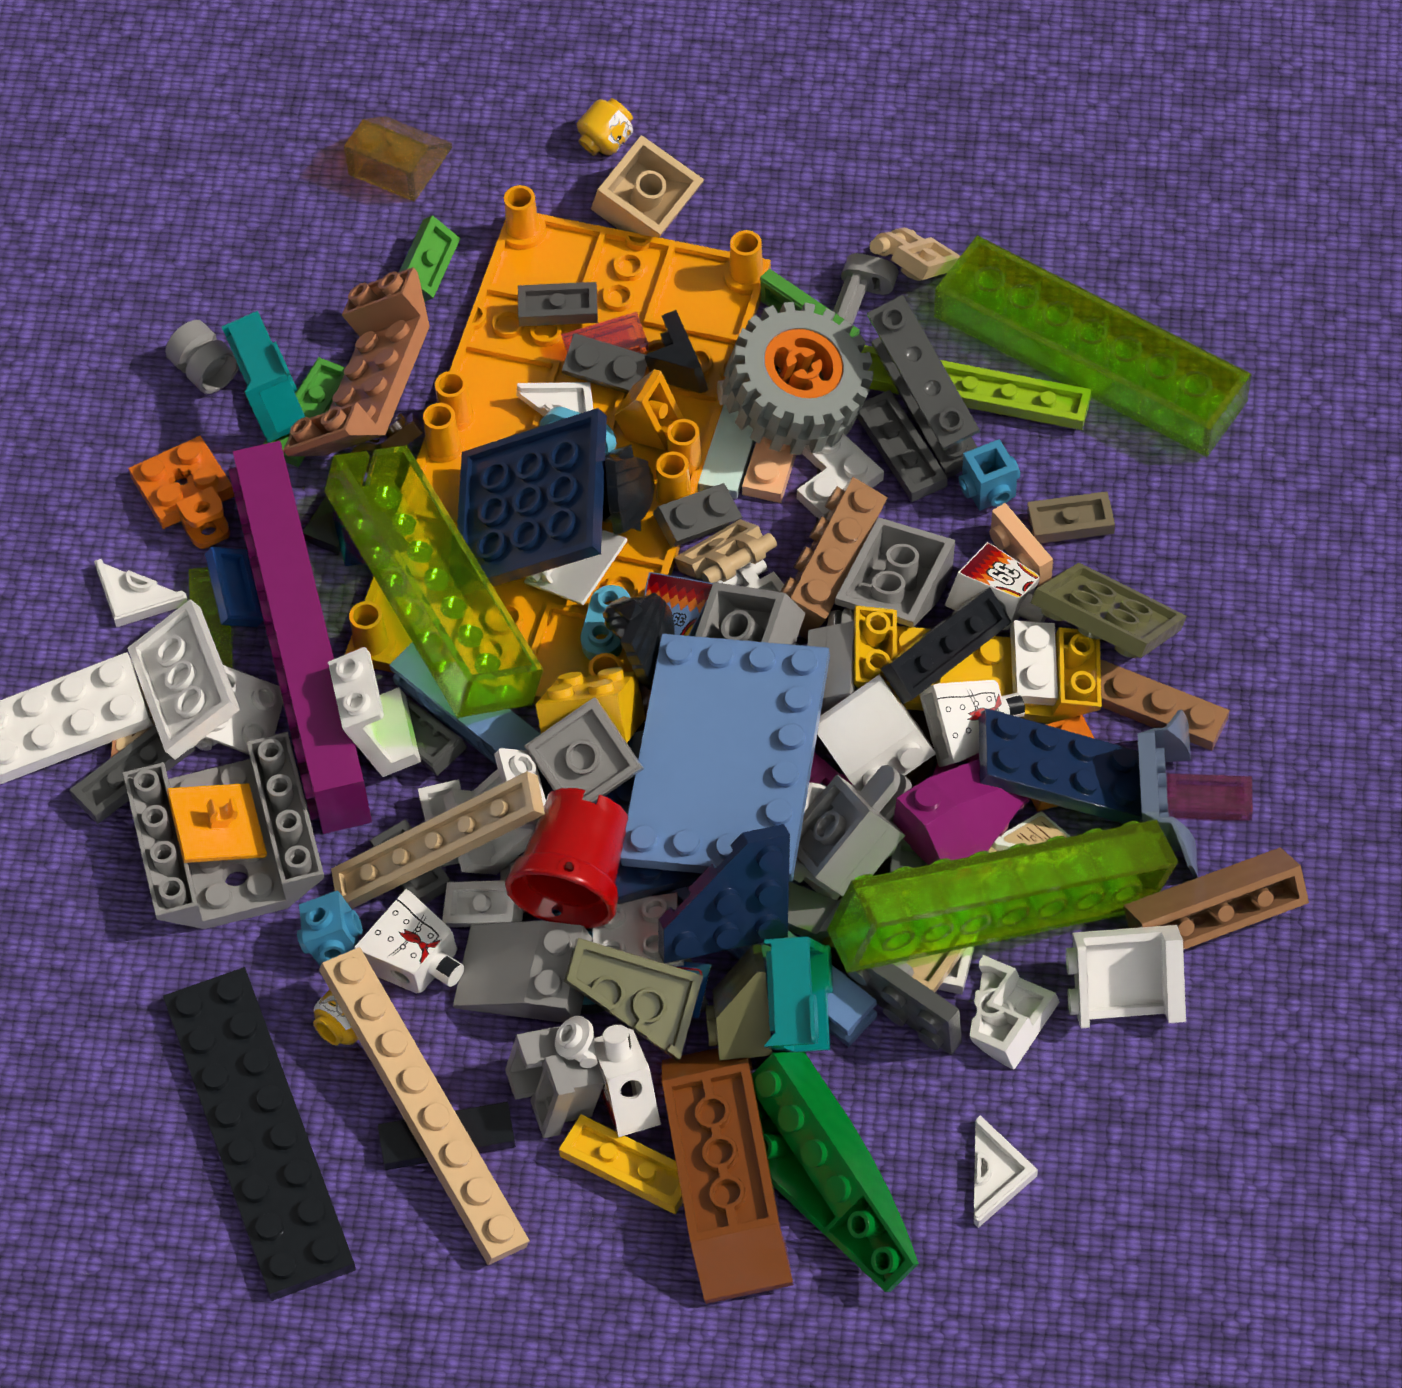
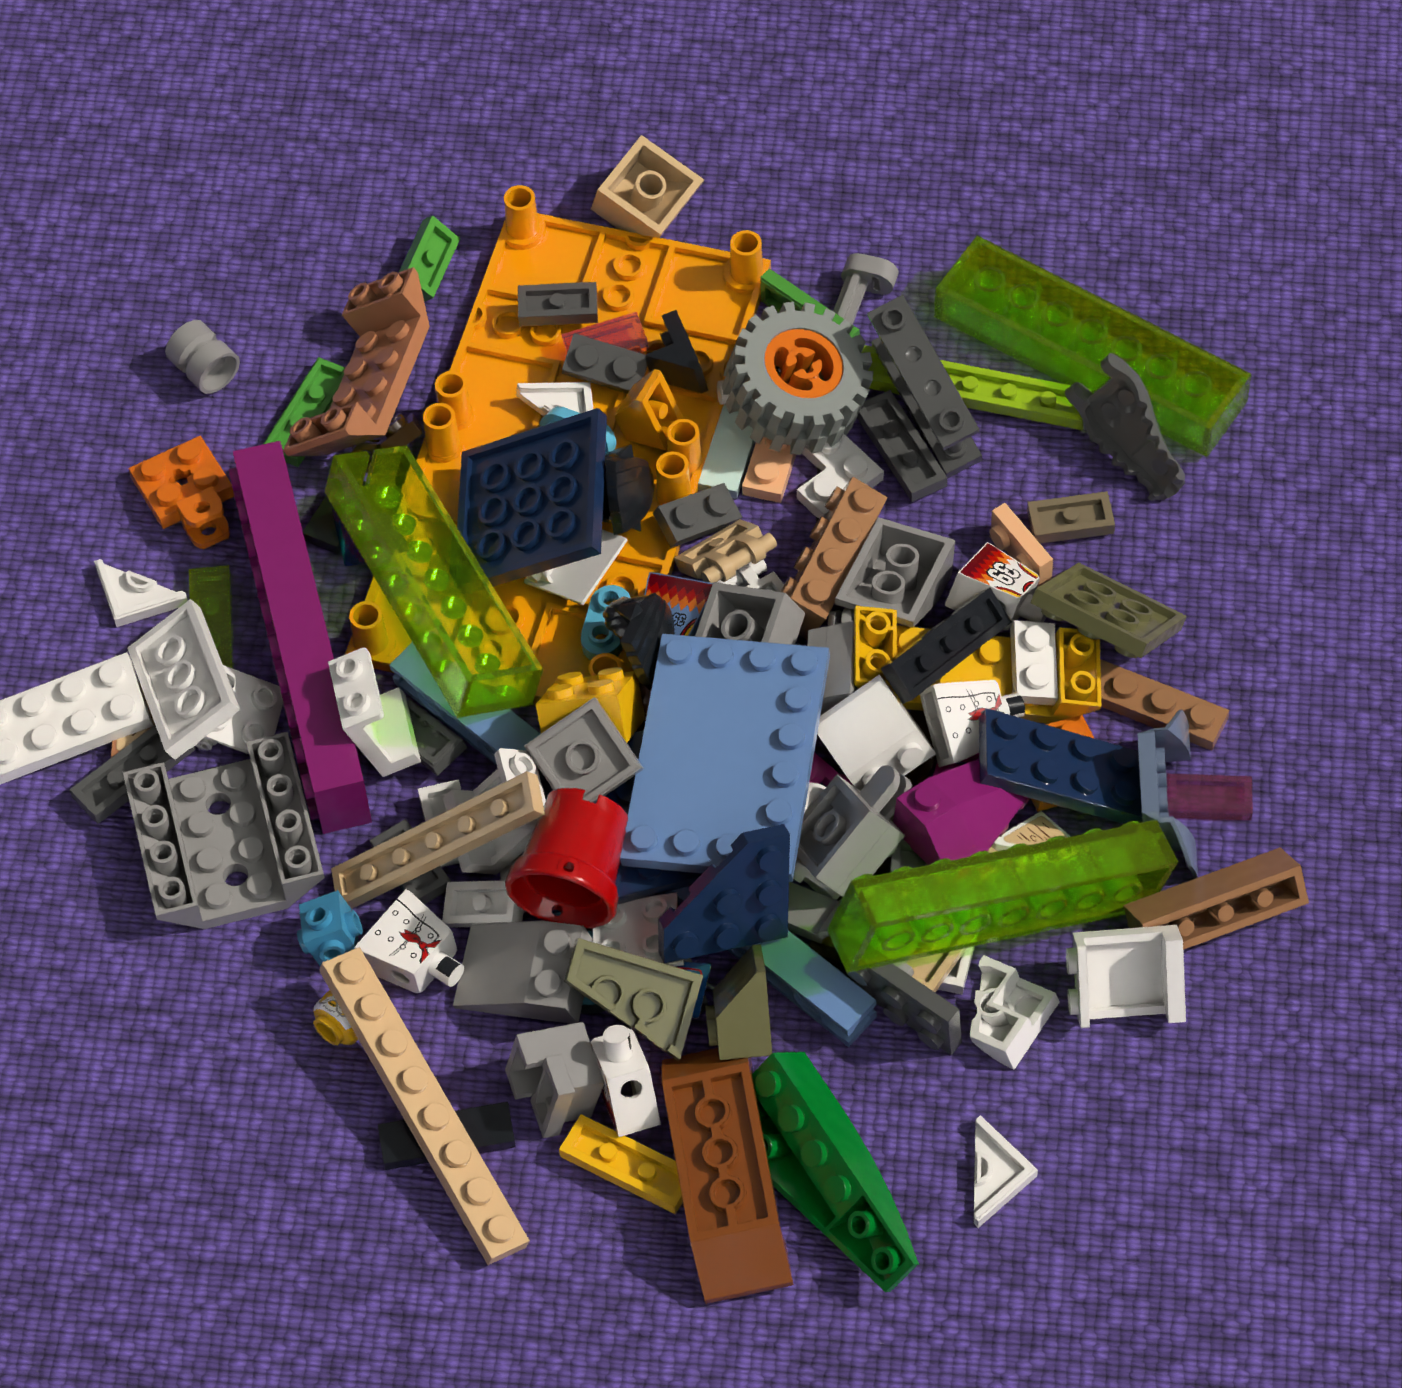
(216, 823): light orange piece -> none
(234, 587): blue tile -> none
(259, 1134): black plate -> none
(266, 374): teal piece -> none
(394, 156): clear yellow slope -> none
(577, 1041): white plate -> none
(604, 127): yellow head -> none
(798, 994): teal piece -> none
(917, 256): tan plate -> none
(989, 475): dark azure brick -> none
(1126, 427): none -> dark grey animal

